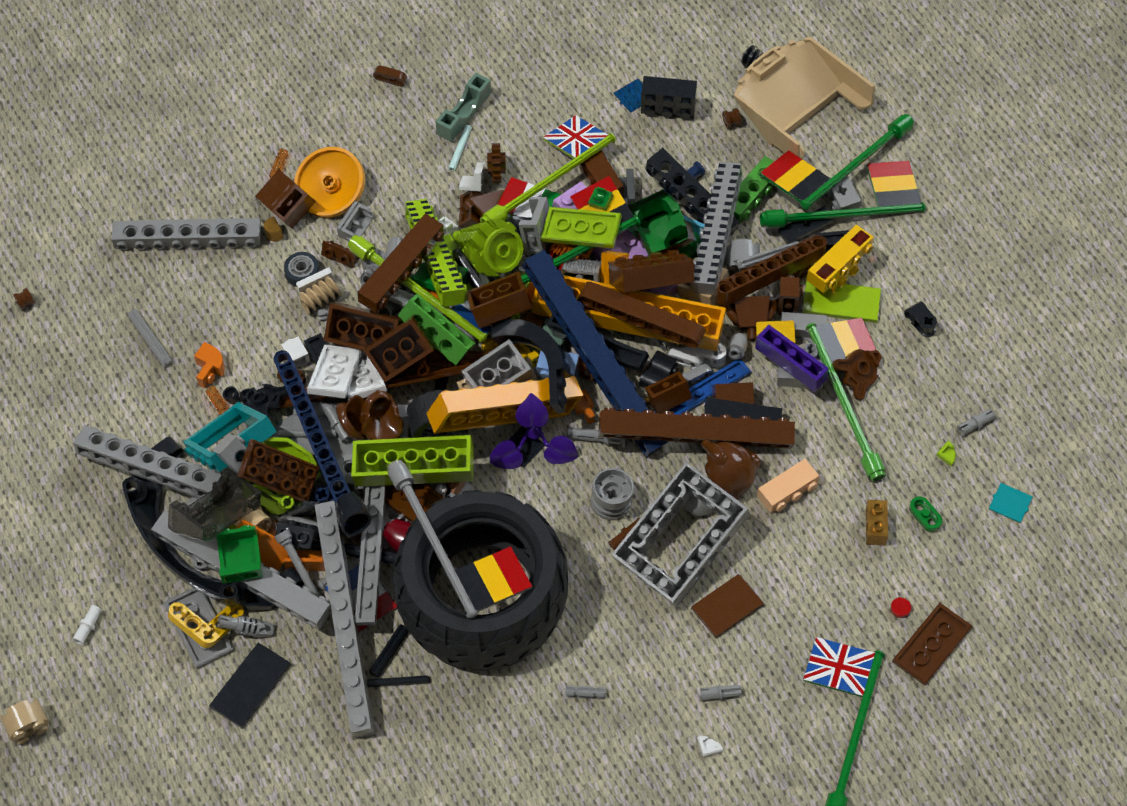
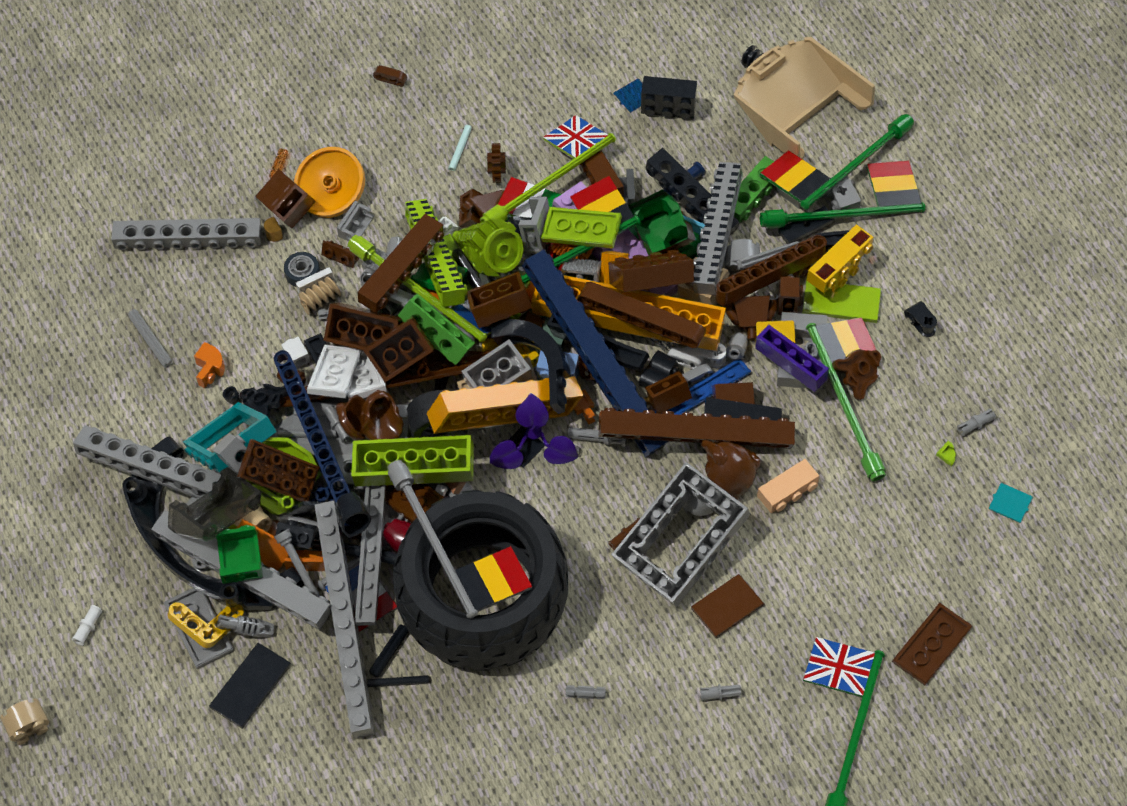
(24, 299): reddish brown wheel -> none
(216, 399): clear orange axle -> none
(474, 95): sand green arch -> none
(475, 182): white panel -> none
(600, 198): green tile -> none
(614, 484): light grey wheel -> none
(709, 746): white tile -> none
(732, 118): reddish brown wheel -> none
(876, 522): pearl gold brick -> none
(900, 607): red tile -> none
(927, 514): green plate -> none

